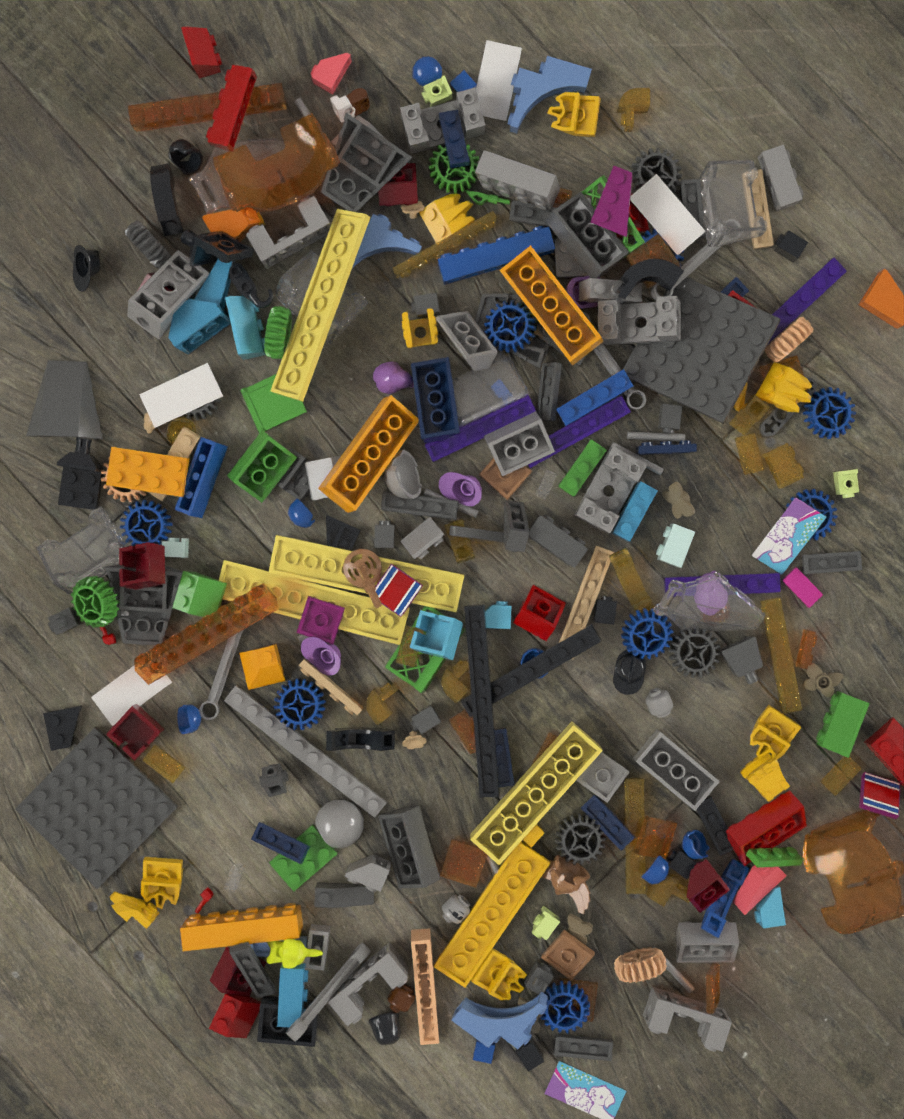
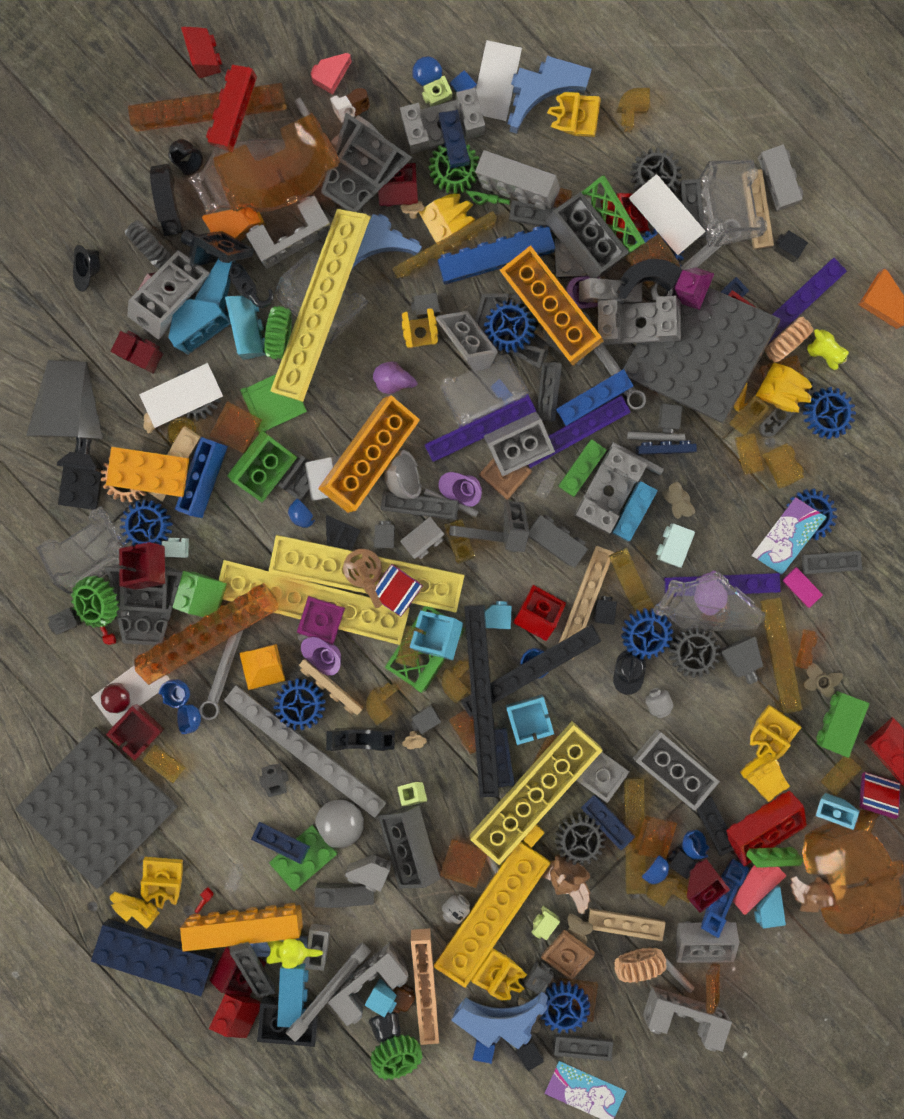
(61, 726): black wing -> none
(115, 698): none -> dark red hair
(132, 349): none -> dark red piece
(153, 957): none -> dark blue brick
(174, 693): none -> blue hair
(235, 427): none -> clear orange plate
(381, 999): none -> medium azure slope
(396, 1057): none -> bright green gear
(412, 794): none -> yellowish green brick
(435, 399): dark blue slope -> none
(529, 718): none -> medium azure piece
(614, 202): magenta wing -> none
(626, 924): none -> tan plate
(693, 286): none -> magenta slope
(812, 896): none -> medium nougat helmet
(826, 347): none -> neon yellow animal
(837, 811): none -> medium azure slope
(840, 480): yellowish green brick -> none

